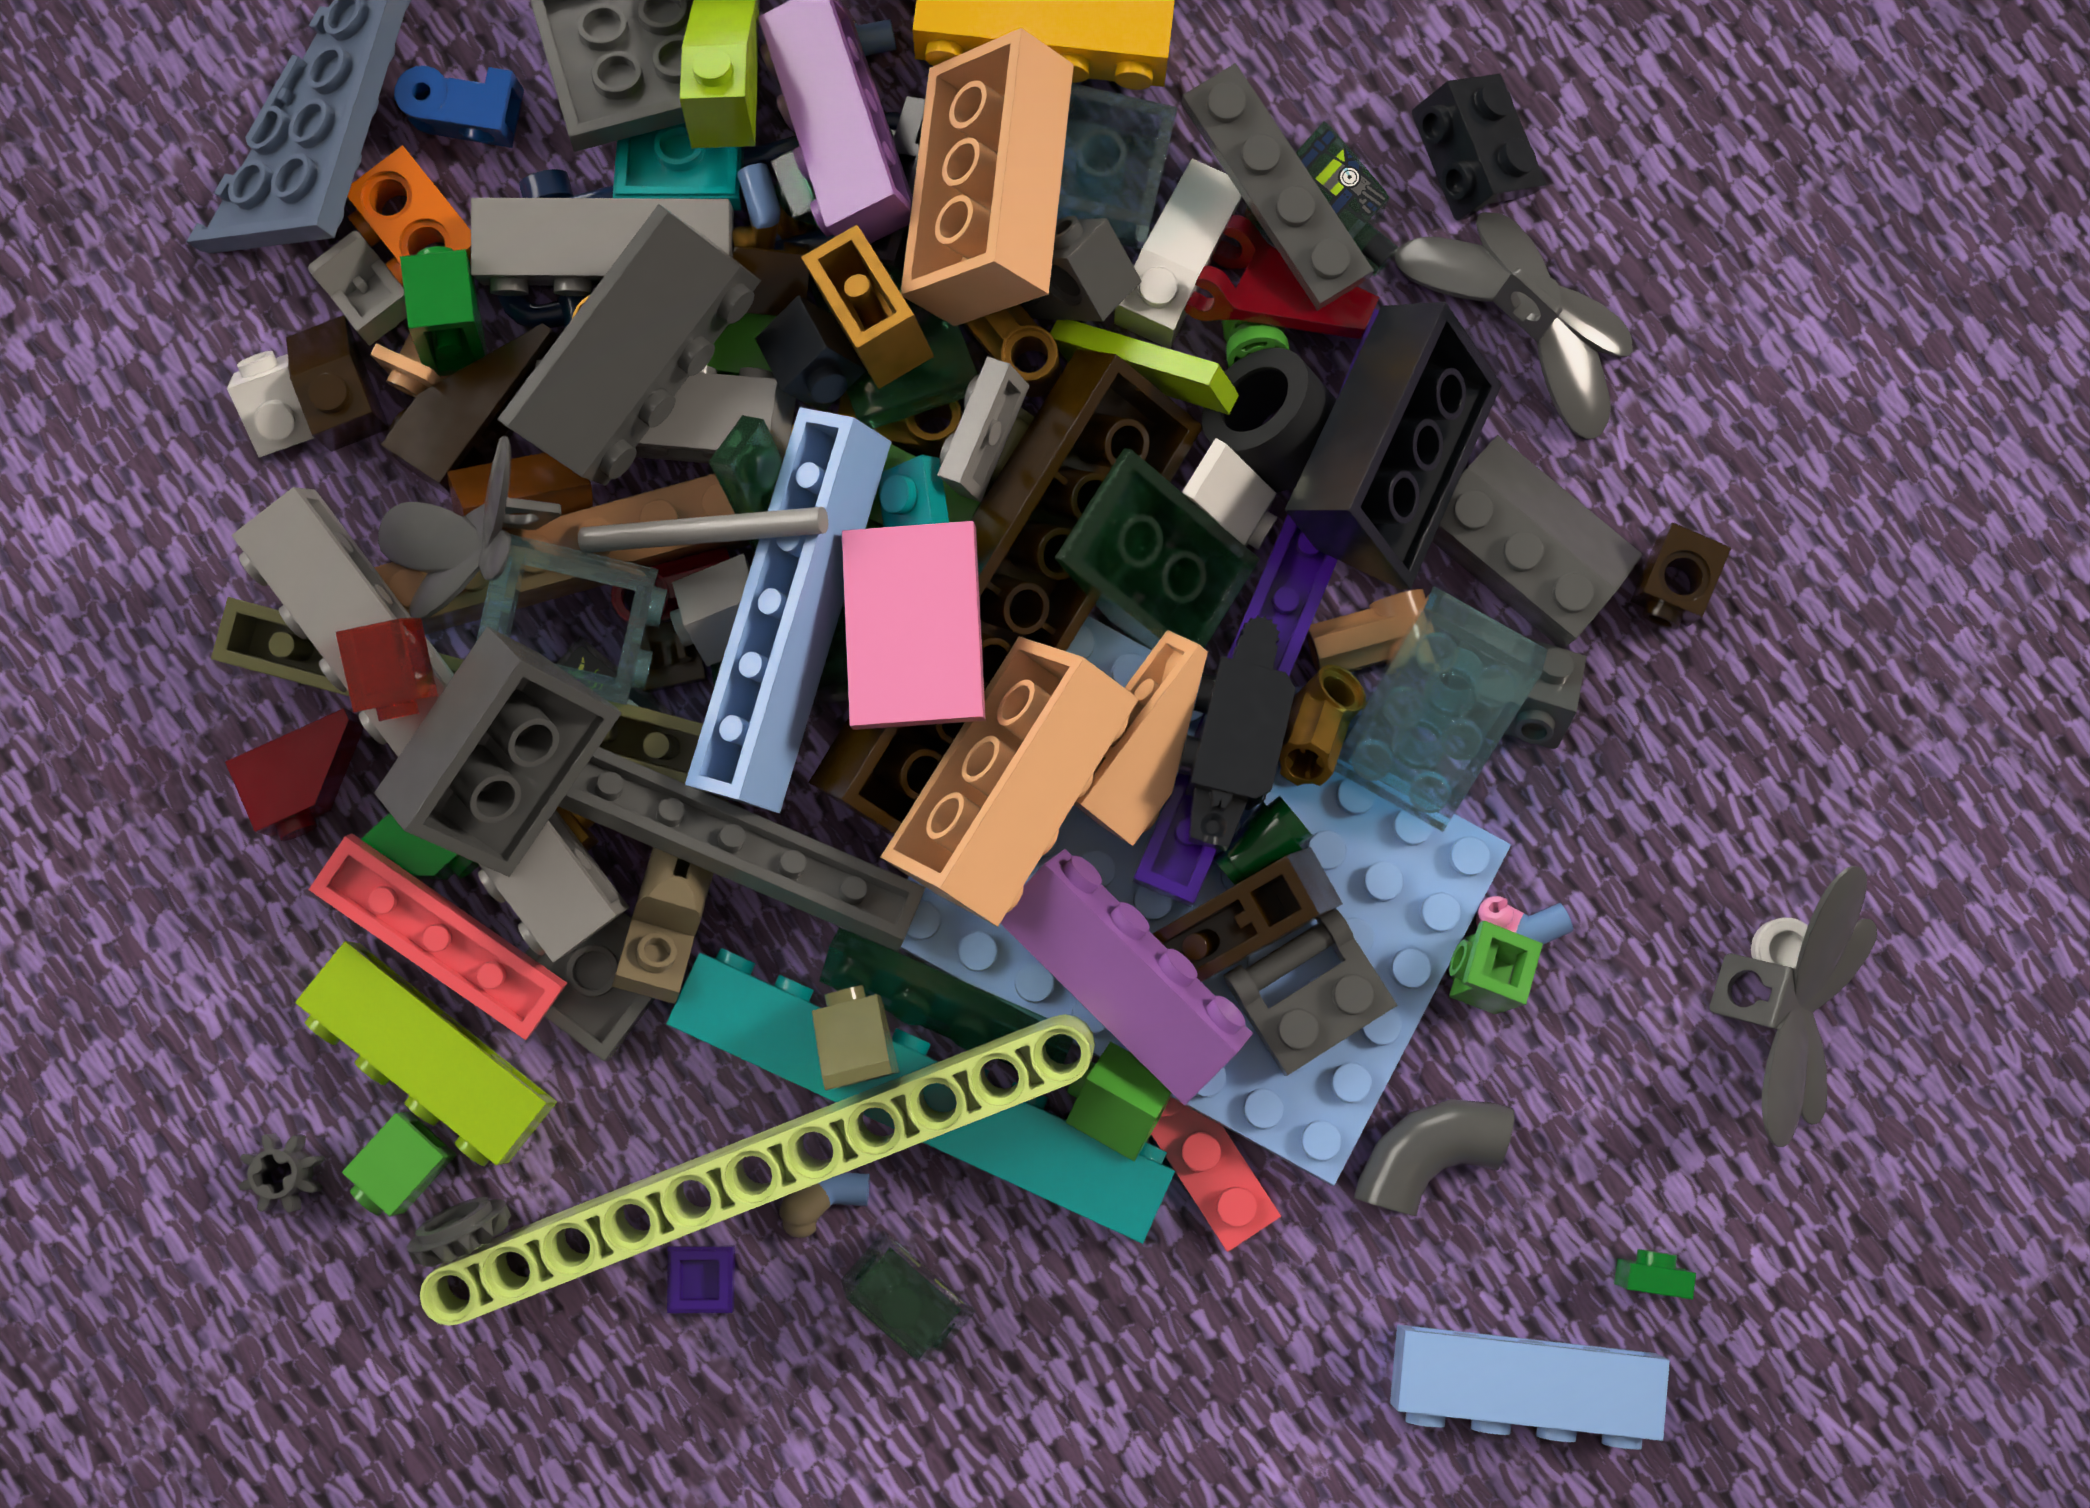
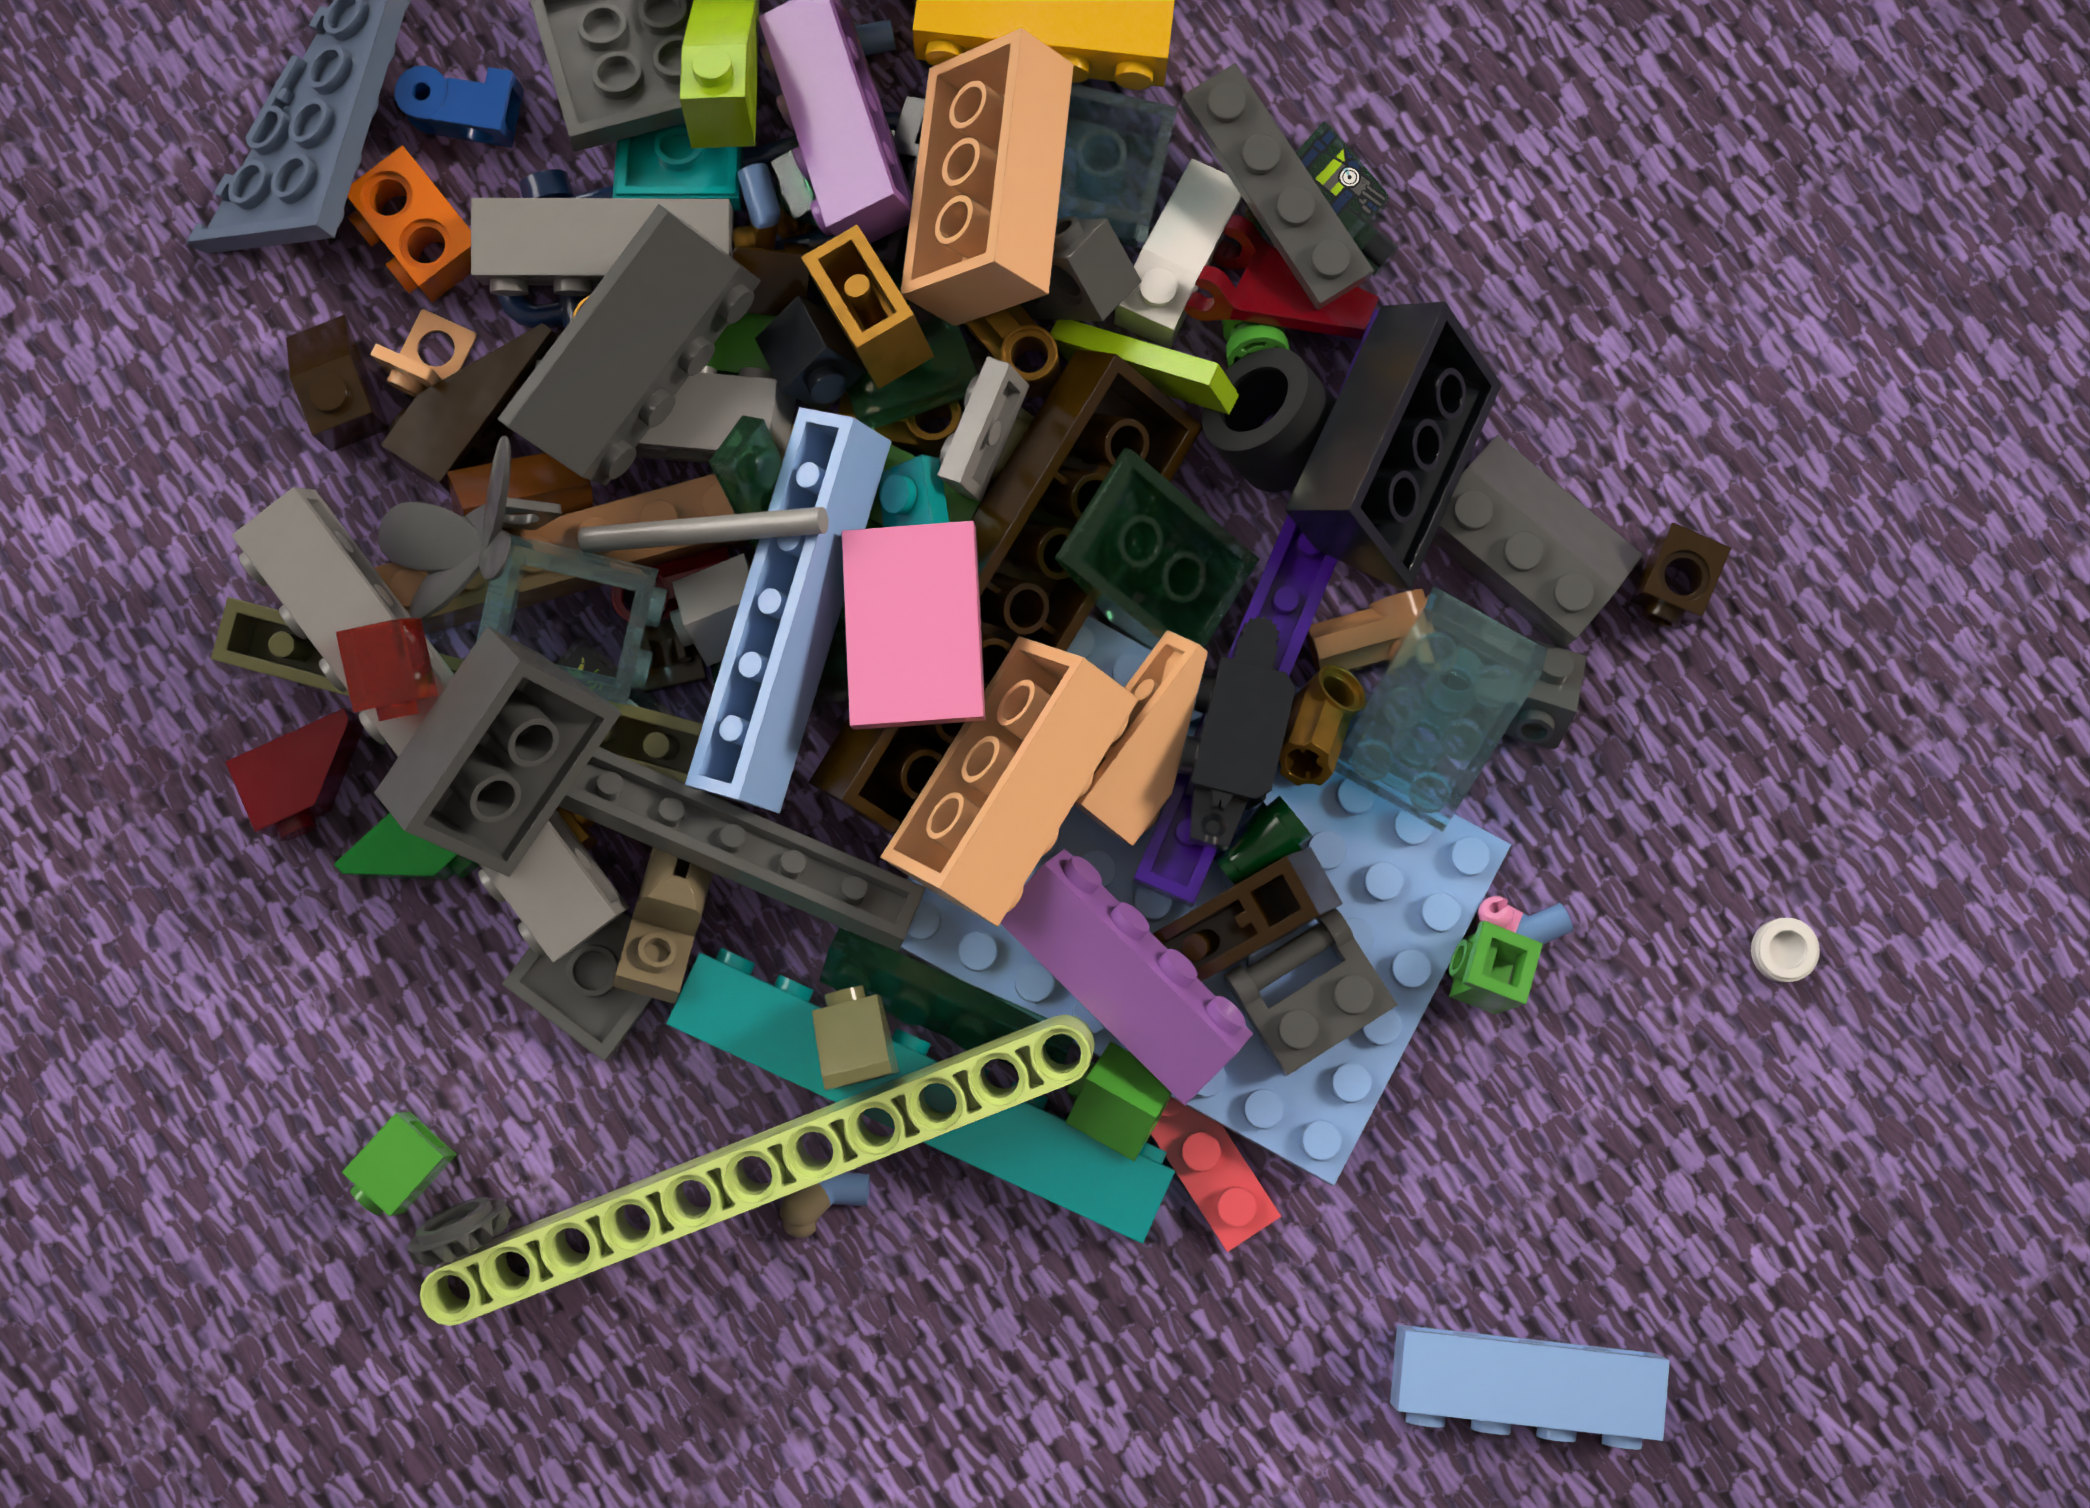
(263, 1163): dark grey gear -> none
(268, 403): white bracket -> none
(361, 286): light grey bracket -> none
(425, 1054): lime brick -> none
(437, 936): coral plate -> none
(443, 309): green slope -> none
(700, 1279): dark purple tile -> none
(905, 1299): clear green torso -> none
(1232, 495): white slope -> none
(1430, 1142): dark grey cylinder -> none
(1477, 144): black bracket -> none
(1560, 320): dark grey piece -> none
(1655, 1274): green plate -> none
(1827, 961): dark grey piece -> none

